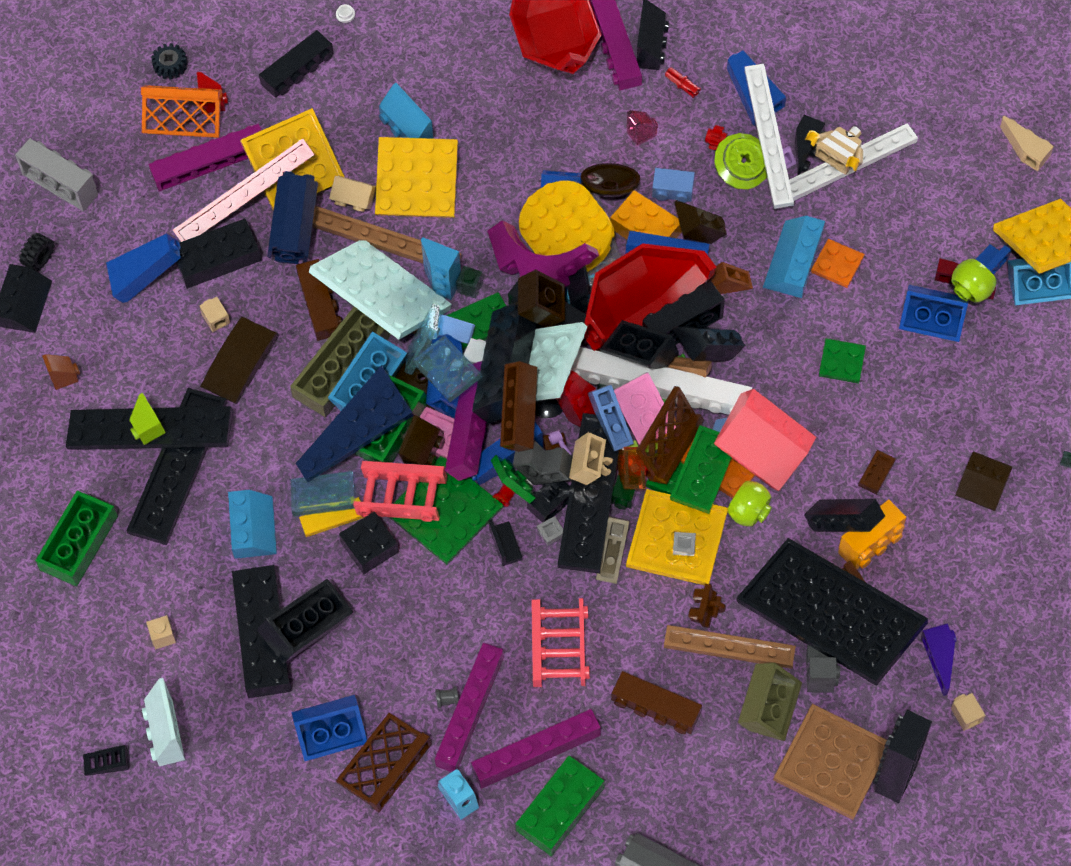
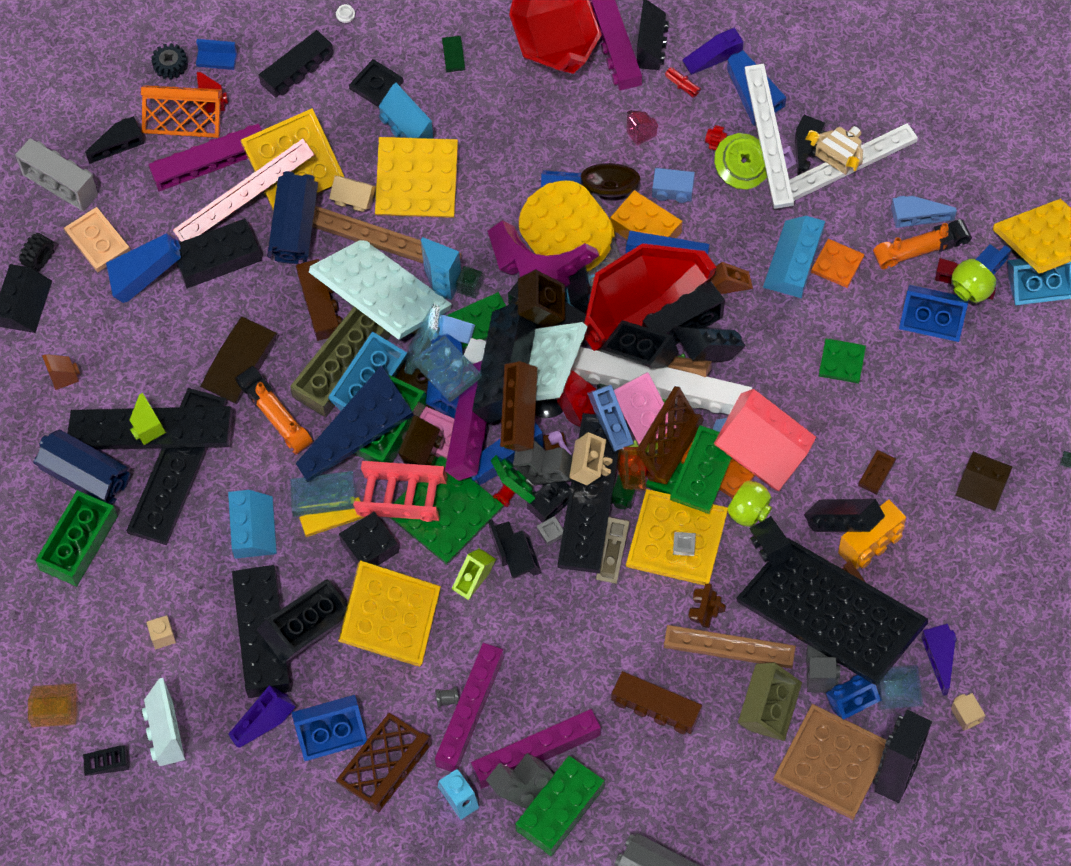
(52, 705): none -> clear yellow slope
(81, 466): none -> dark blue brick
(96, 239): none -> light nougat plate
(119, 138): none -> black slope
(214, 314): tan brick -> none
(216, 54): none -> blue panel
(262, 396): none -> orange piece
(262, 716): none -> dark purple slope
(375, 82): none -> black plate
(389, 613): none -> yellow plate
(453, 54): none -> dark green tile
(473, 573): none -> lime slope
(520, 554): none -> black panel
(523, 782): none -> dark grey brick
(541, 653): coral fence -> none
(699, 224): dark brown slope -> none
(714, 51): none -> dark purple slope
(771, 541): none -> black brick
(852, 697): none -> blue brick
(900, 688): none -> clear light blue slope
(919, 211): none -> medium blue slope
(941, 238): none -> orange piece
(1028, 146): tan slope -> none

